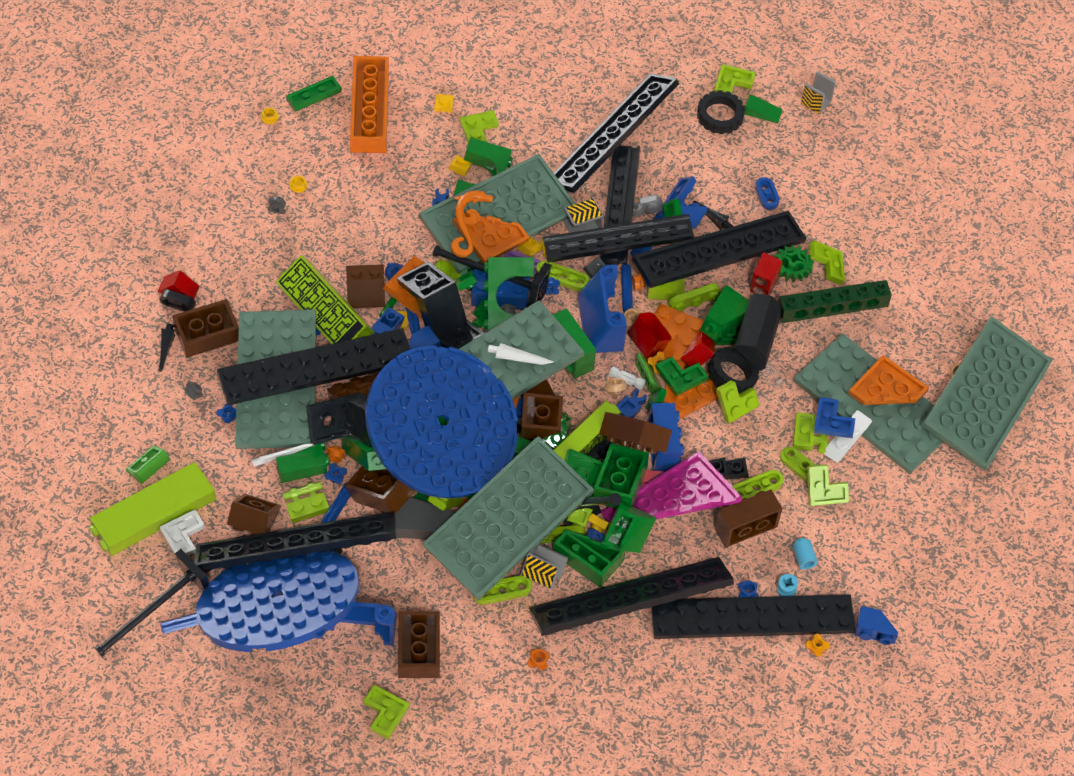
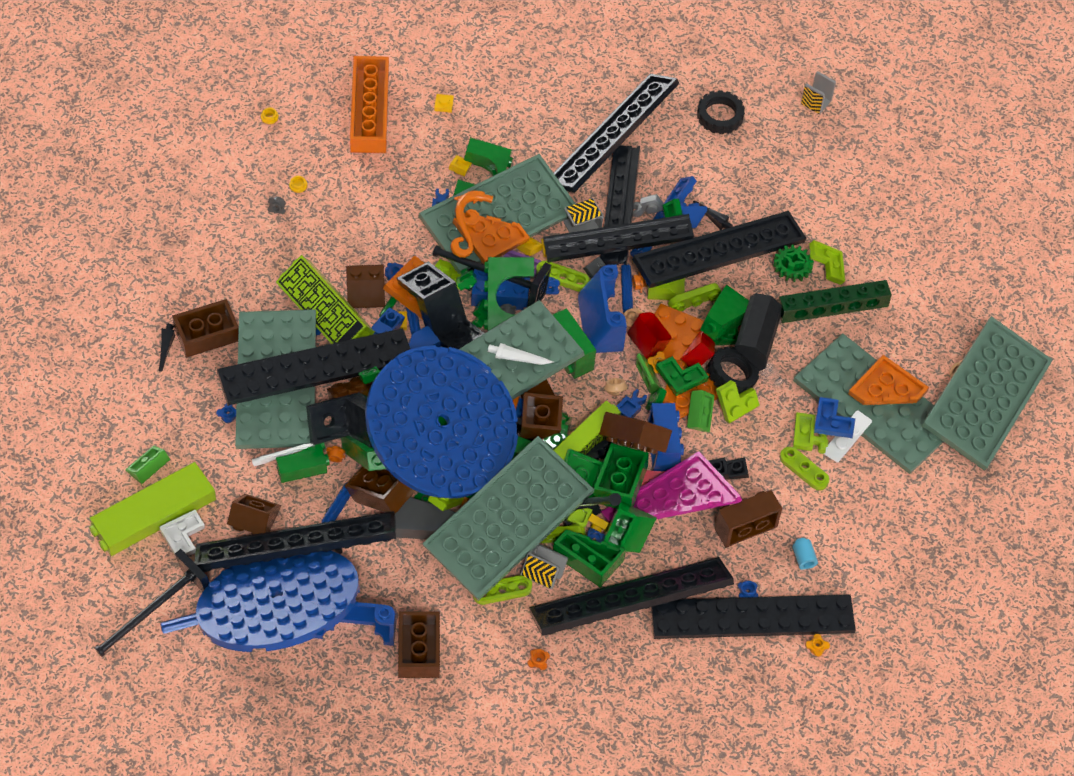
(177, 300): black beam -> none
(179, 283): red slope -> none
(193, 390): dark grey plate -> none
(307, 507): lime plate -> none
(313, 93): green plate -> none
(338, 479): blue plate -> none
(368, 375): none -> green tile
(390, 710): lime plate -> none
(475, 124): lime plate -> none
(629, 378): white axle -> none
(700, 411): none -> bright green slope
(733, 76): lime plate -> none
(760, 481): lime plate -> none
(763, 110): green slope -> none
(768, 269): red piece -> none
(769, 194): blue plate -> none
(791, 587): medium azure wheel -> none
(823, 492): lime plate -> none
(875, 626): blue slope -> none

